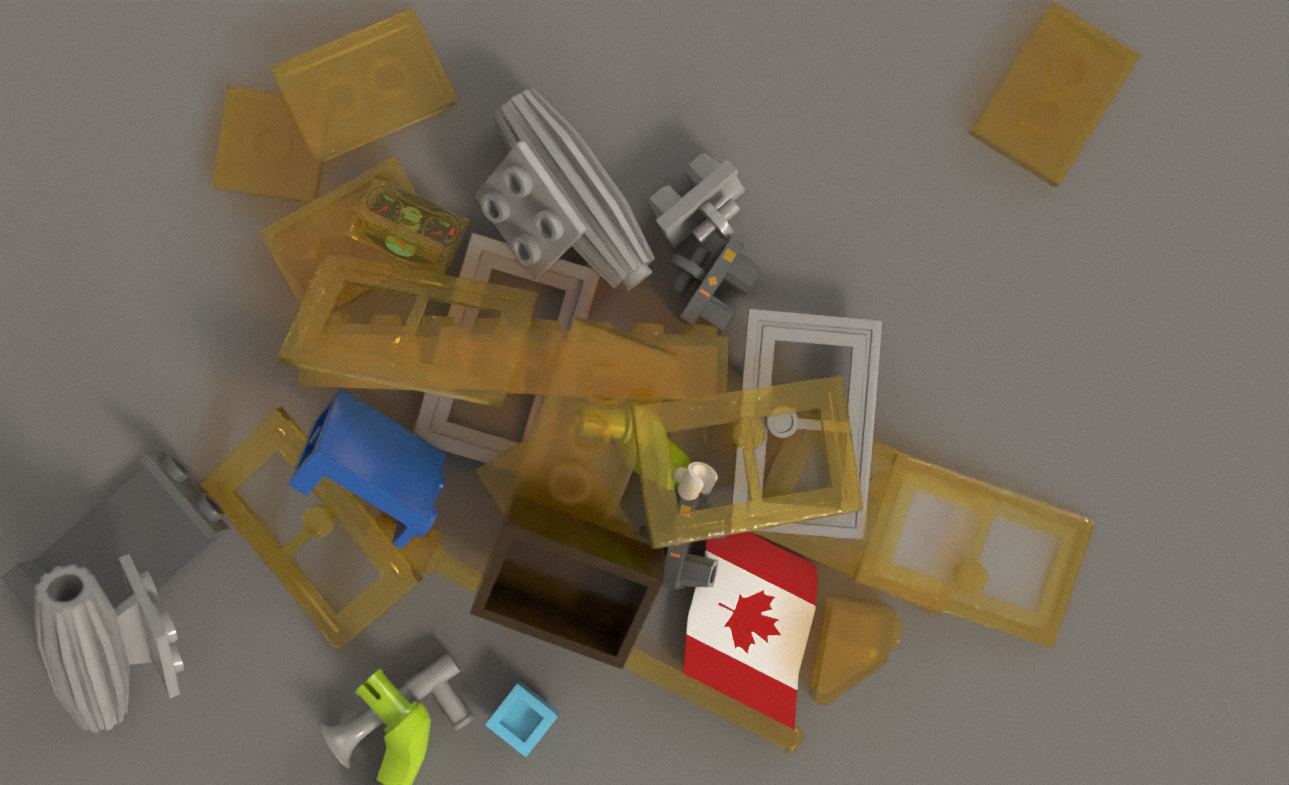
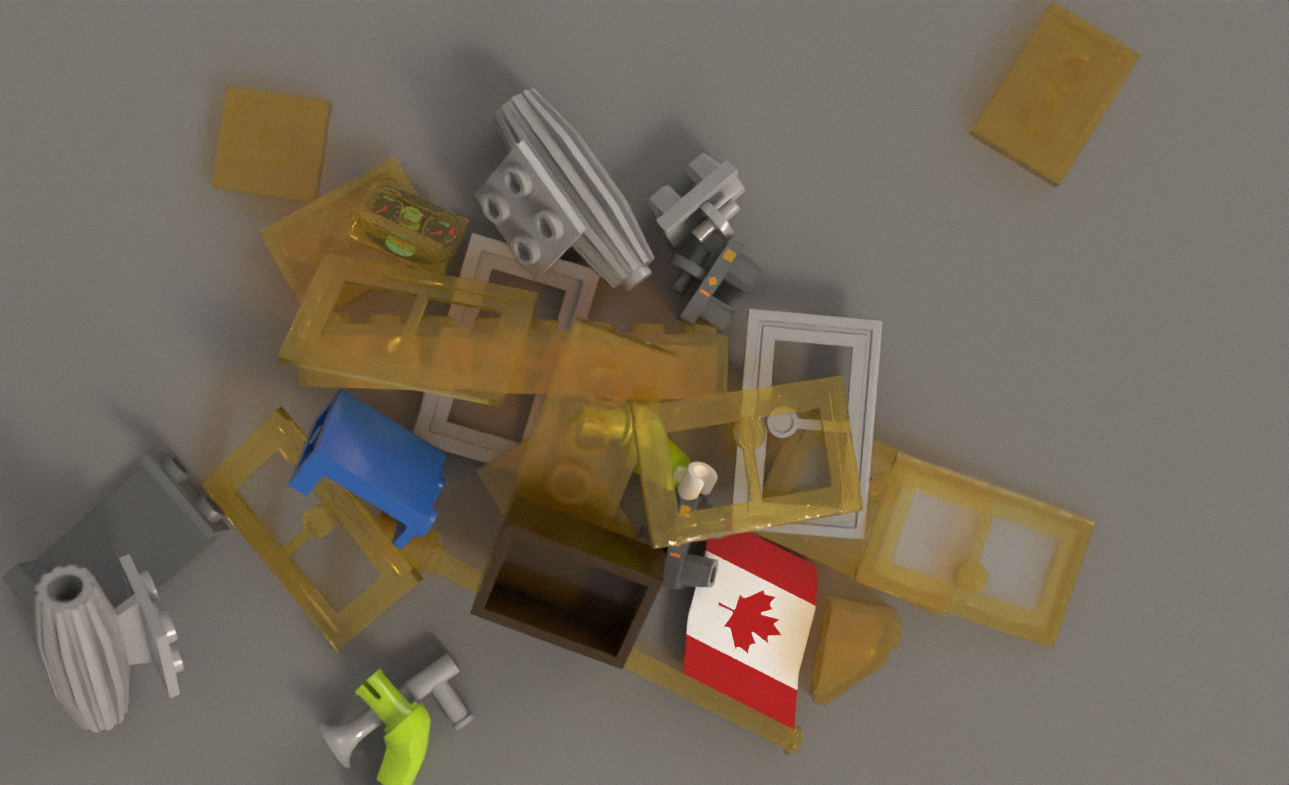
(364, 86): clear yellow tile -> none
(522, 718): medium azure plate -> none

